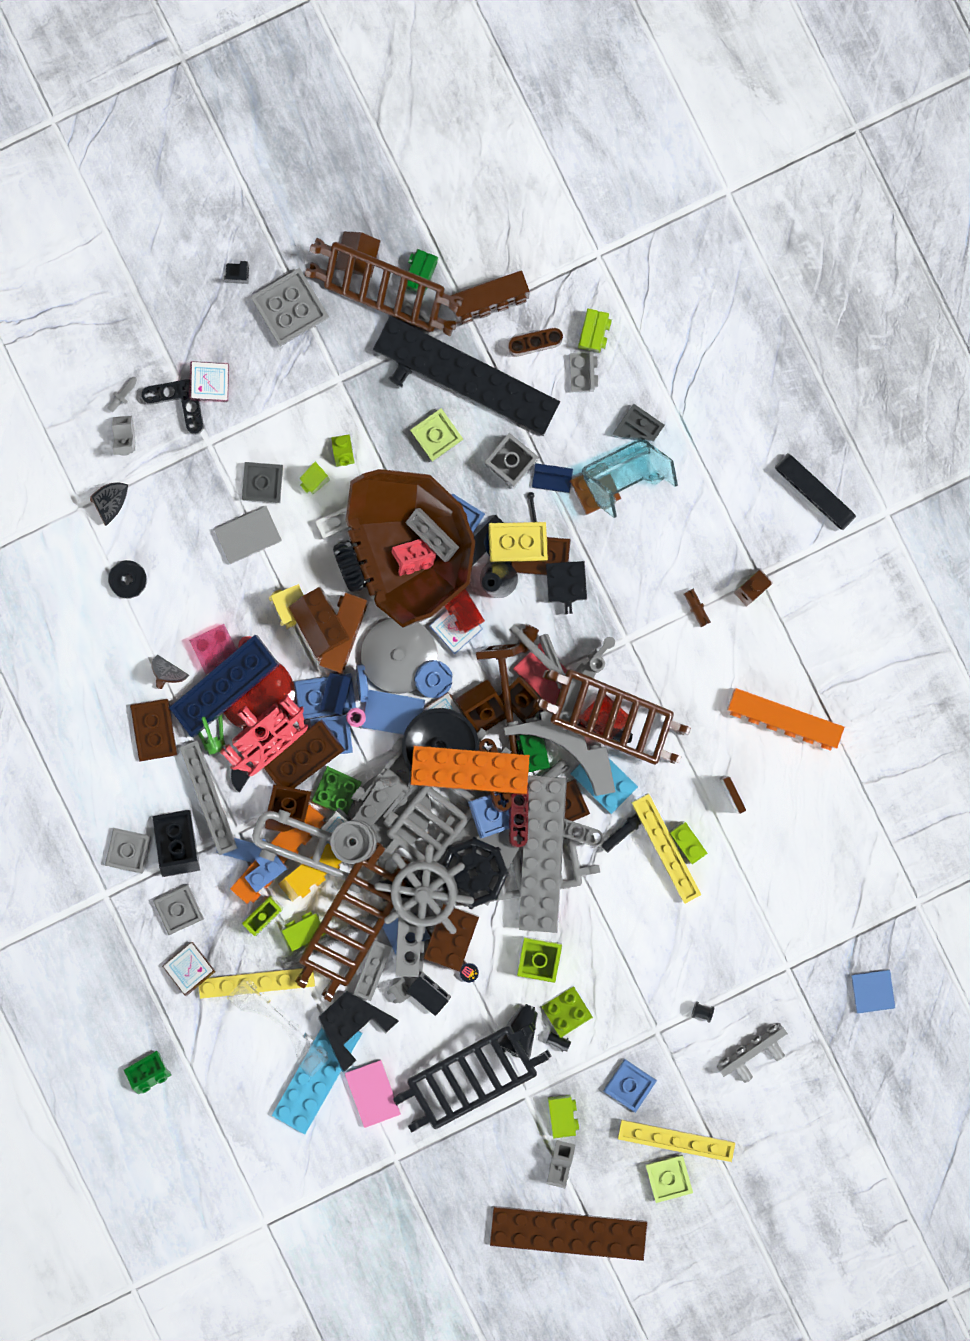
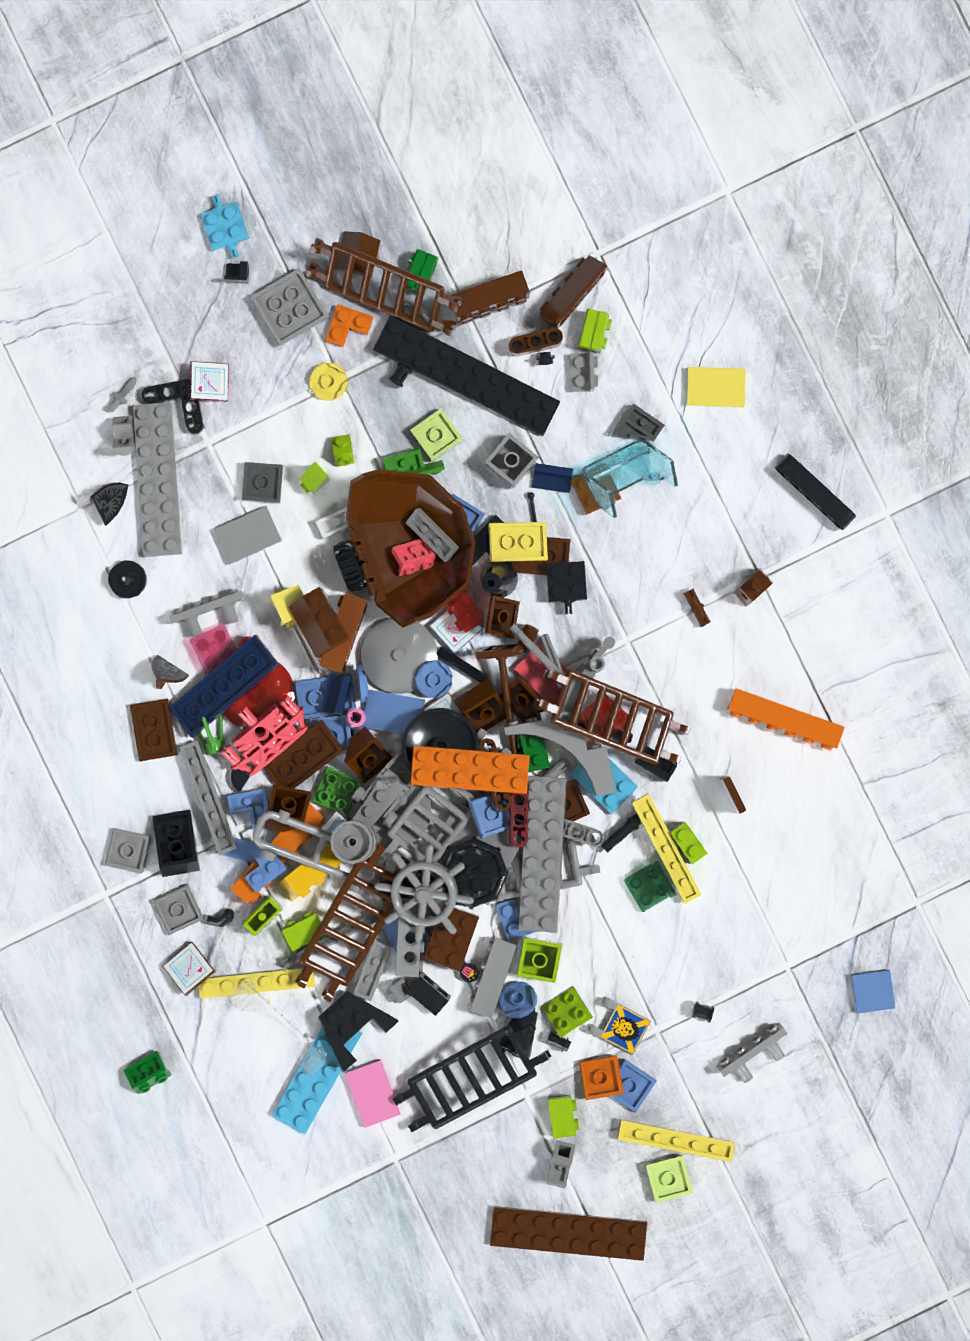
(157, 479): none -> light grey plate
(190, 616): none -> light grey plate
(222, 920): none -> black arm
(225, 226): none -> medium azure plate
(251, 801): none -> medium blue plate
(328, 381): none -> light yellow tile
(346, 320): none -> orange plate
(366, 755): none -> reddish brown slope
(412, 462): none -> bright green bracket
(461, 665): none -> black axle
(493, 977): none -> light grey brick
(501, 617): none -> reddish brown slope
(510, 920): none -> medium blue plate
(518, 999): none -> medium blue tile
(545, 358): none -> black plate
(573, 292): none -> reddish brown slope
(601, 1077): none -> orange tile
(623, 1027): none -> flag
(649, 886): none -> clear green bracket
(662, 770): none -> black hinge
(716, 387): none -> light yellow tile

